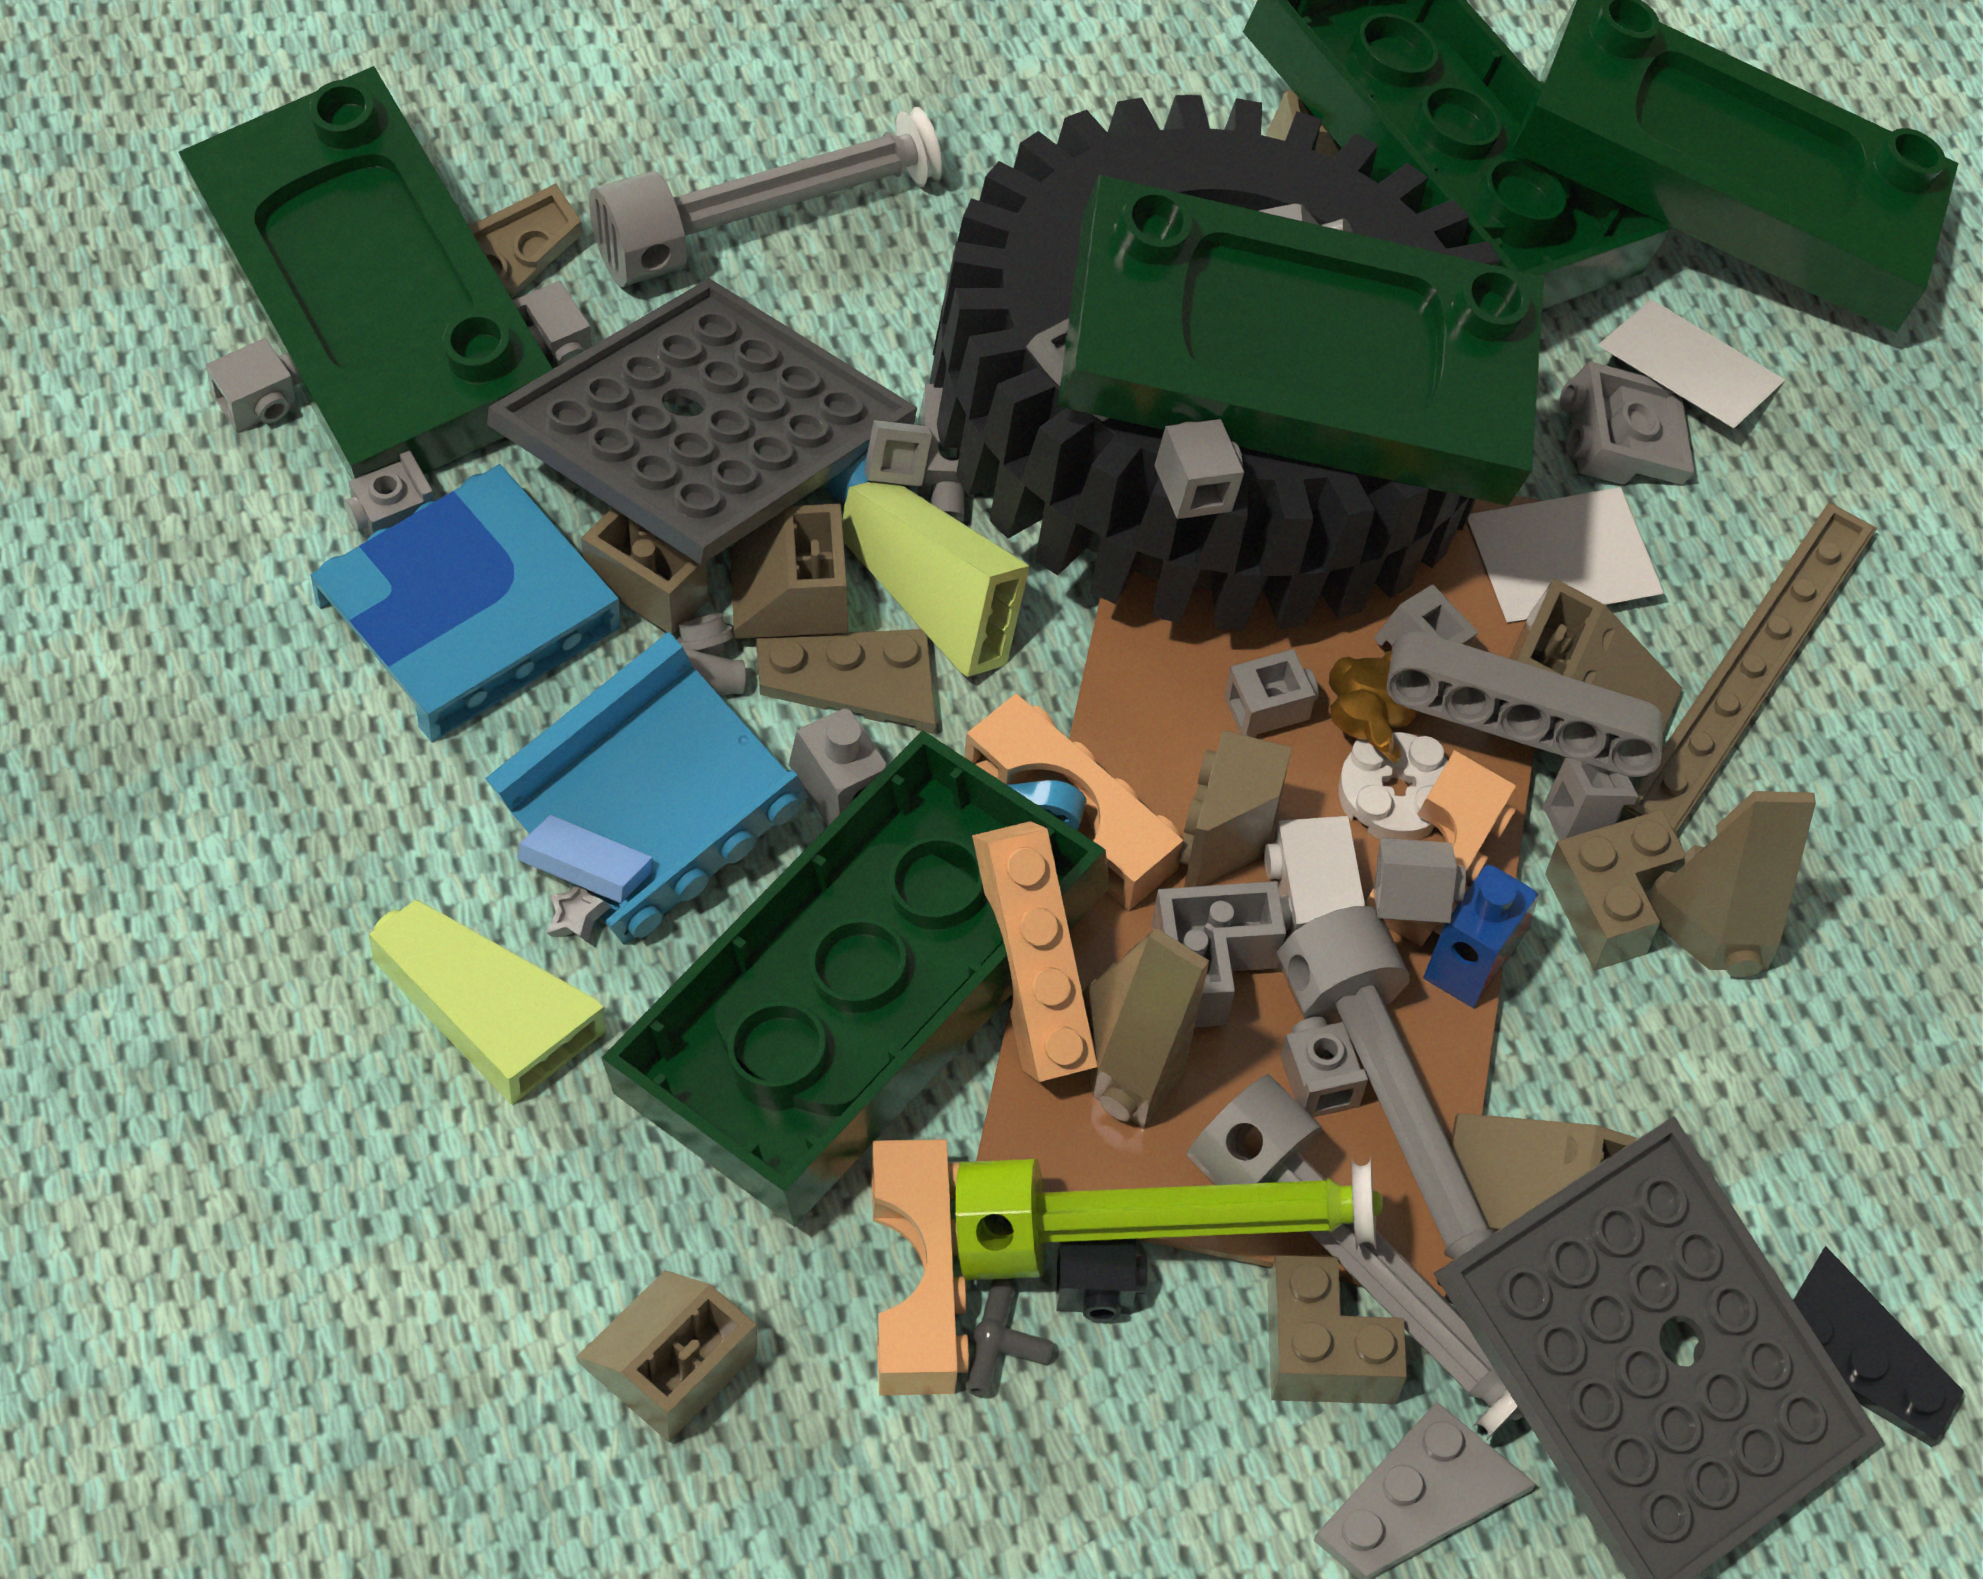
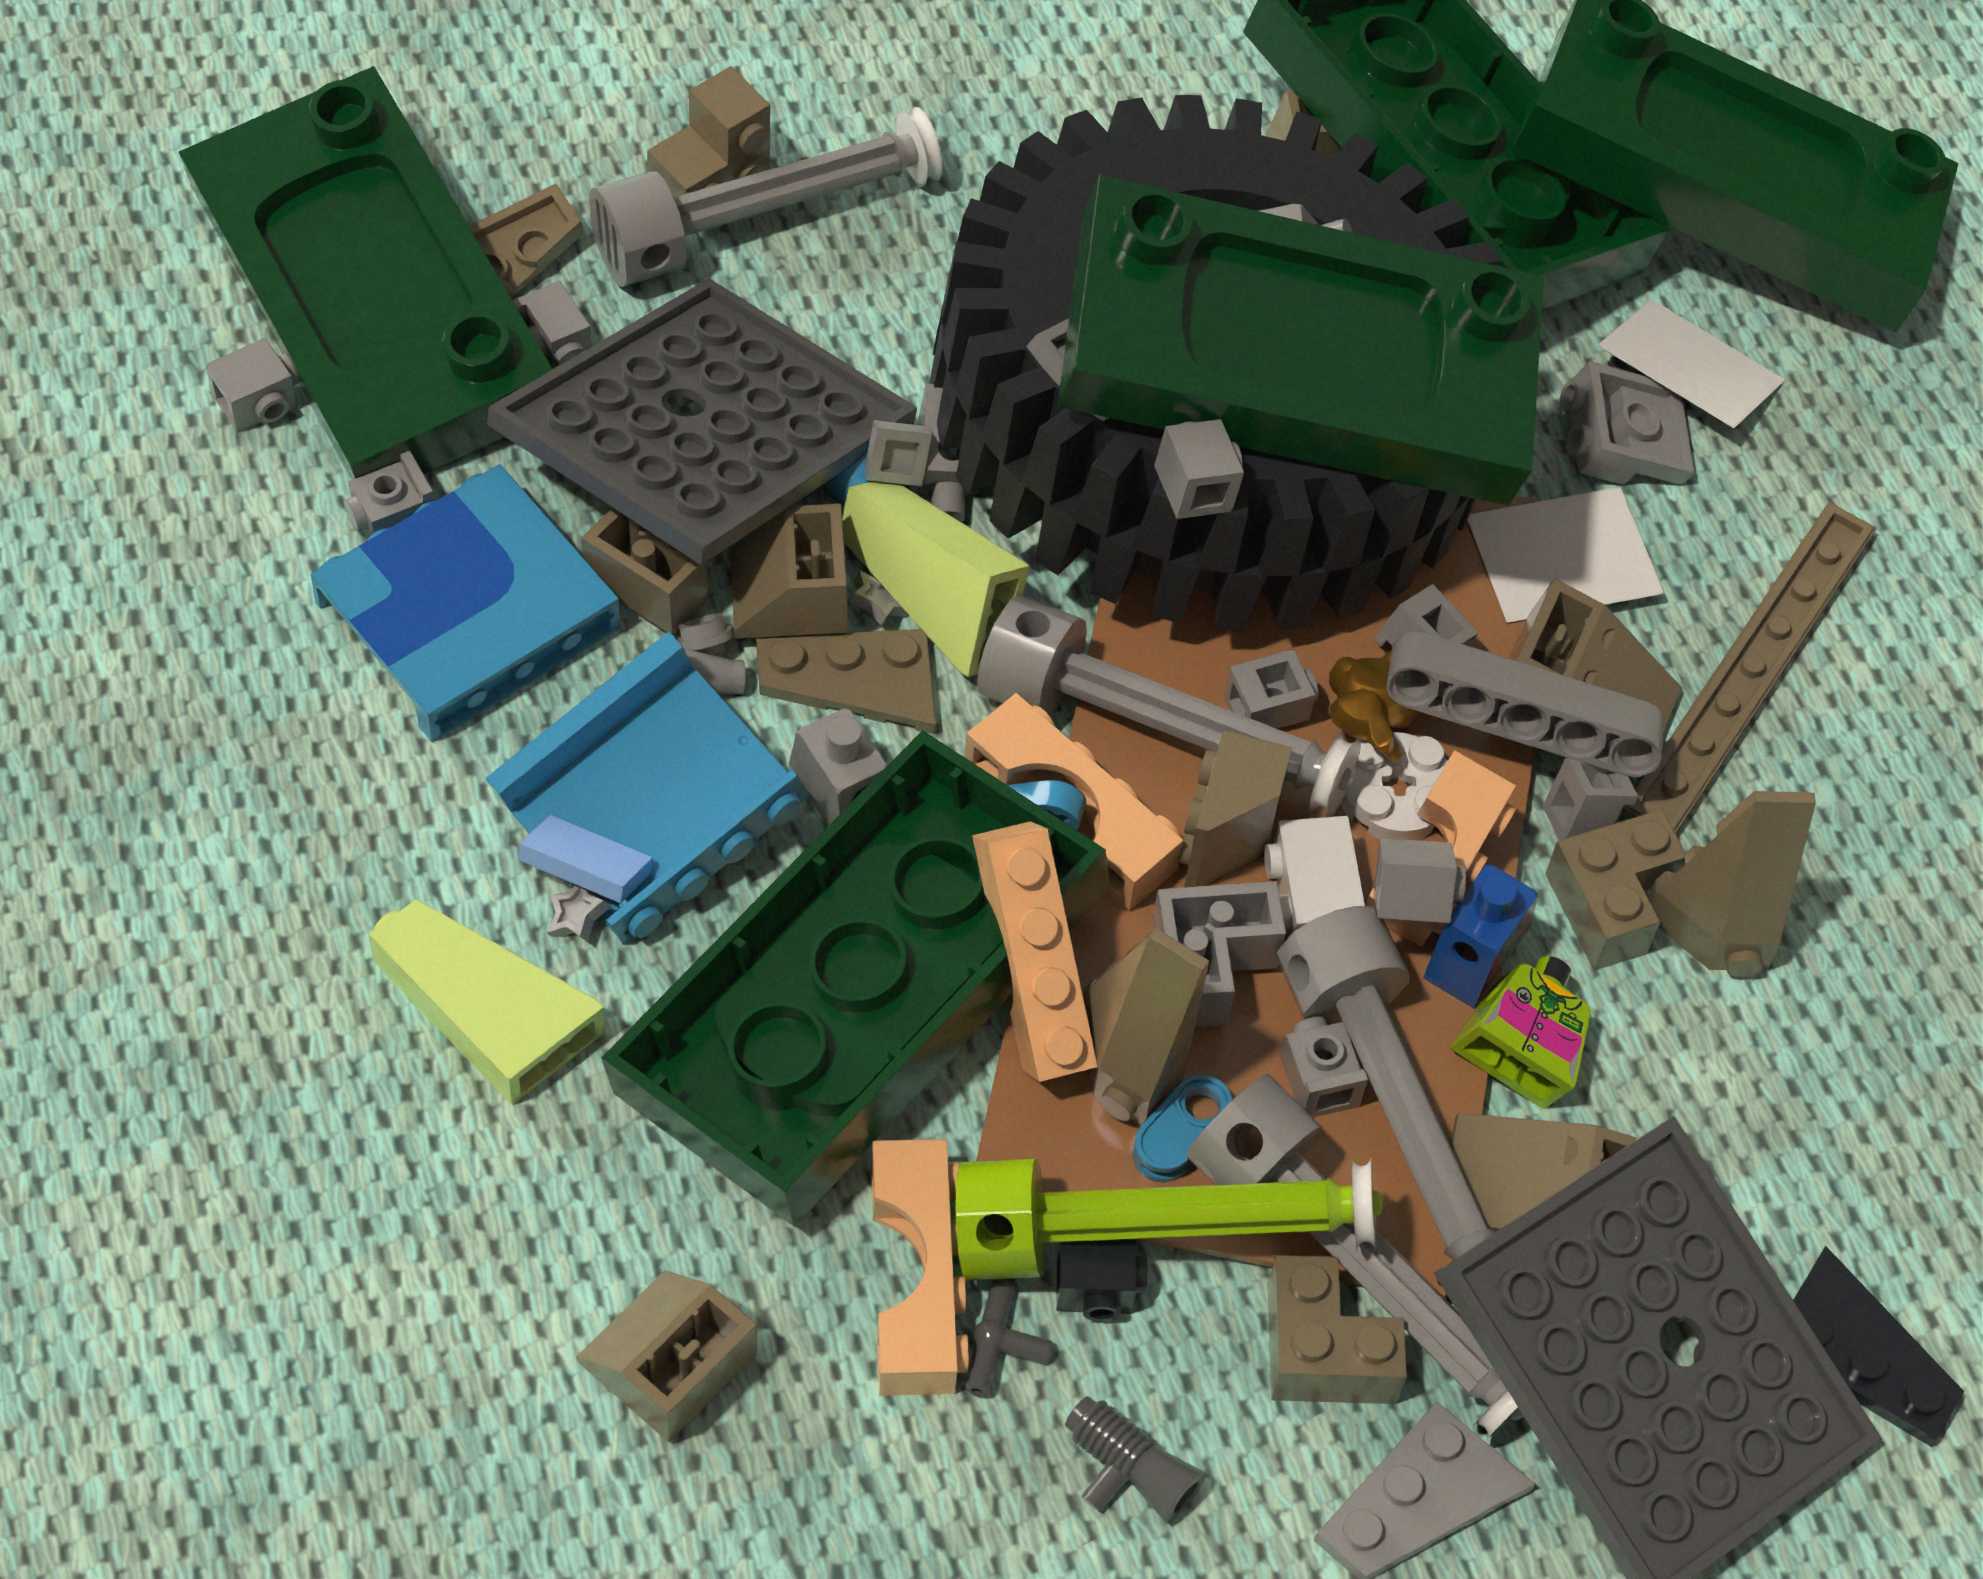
(723, 140): none -> dark tan brick
(875, 599): none -> light grey piece
(1042, 659): none -> light grey piece
(1133, 1457): none -> dark grey piece
(1171, 1129): none -> dark azure piece
(1529, 1031): none -> lime torso

